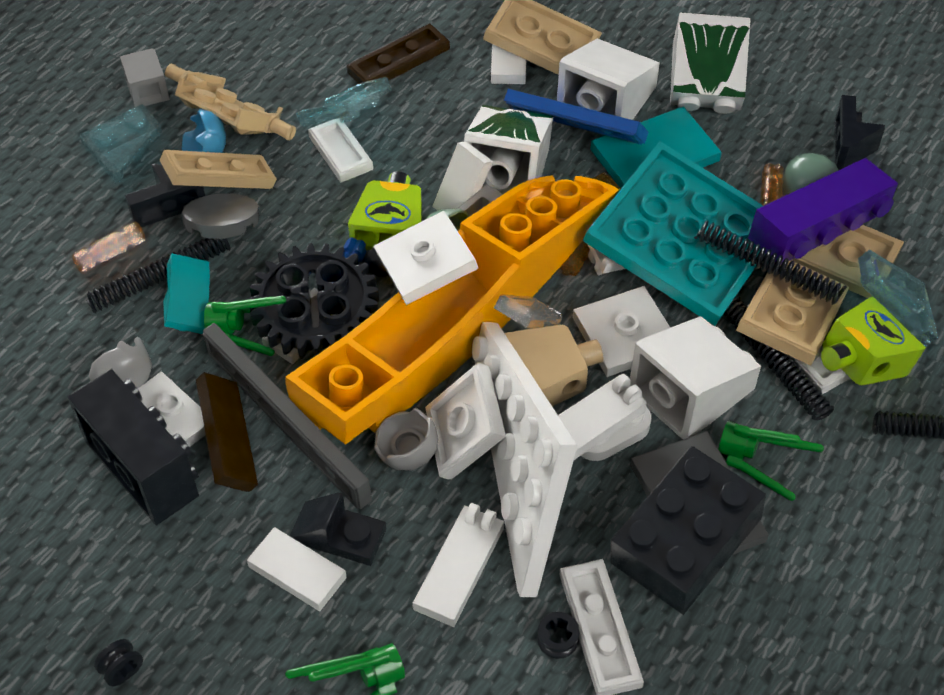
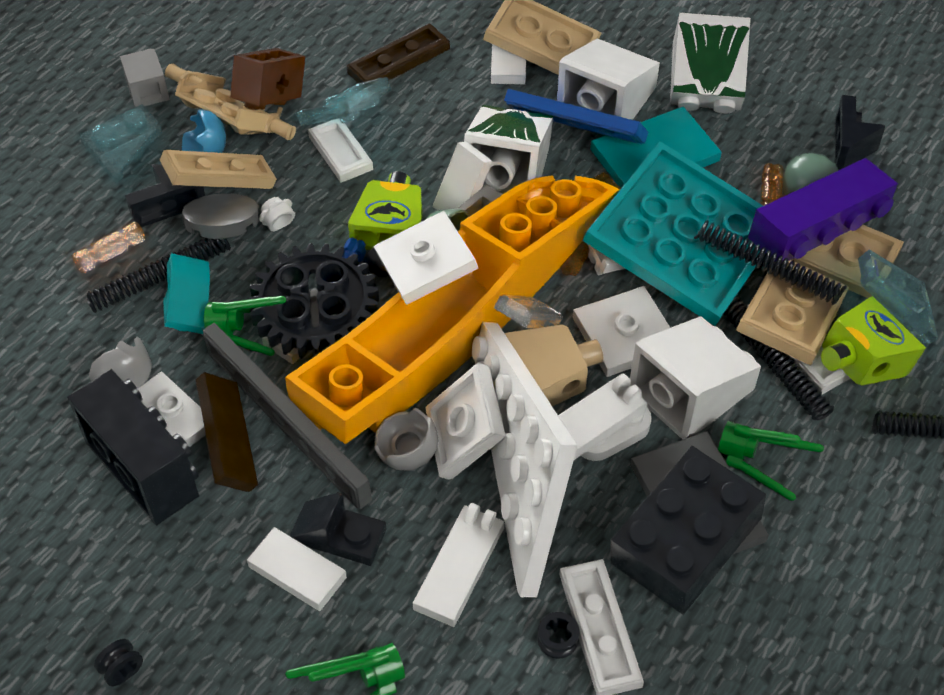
(267, 77): none -> reddish brown brick
(276, 213): none -> white plate

